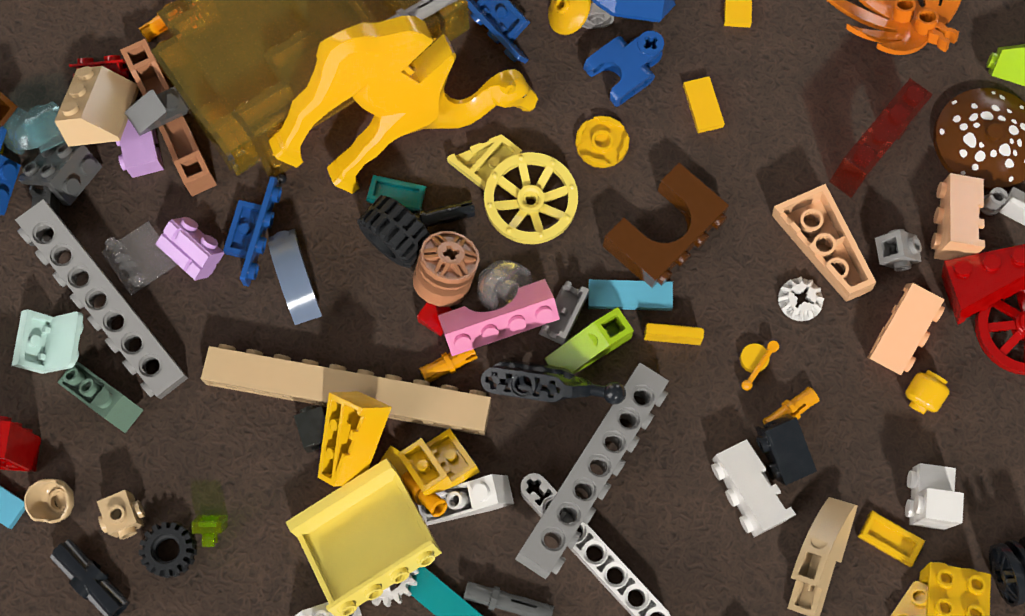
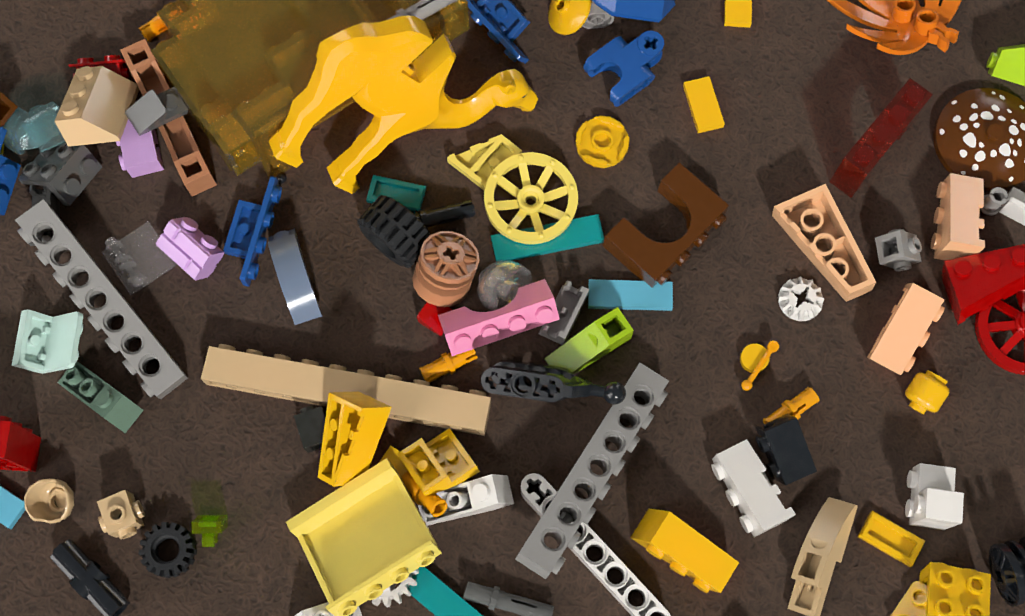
(580, 233): none -> teal tile
(673, 334): yellow tile -> none
(685, 550): none -> yellow wedge

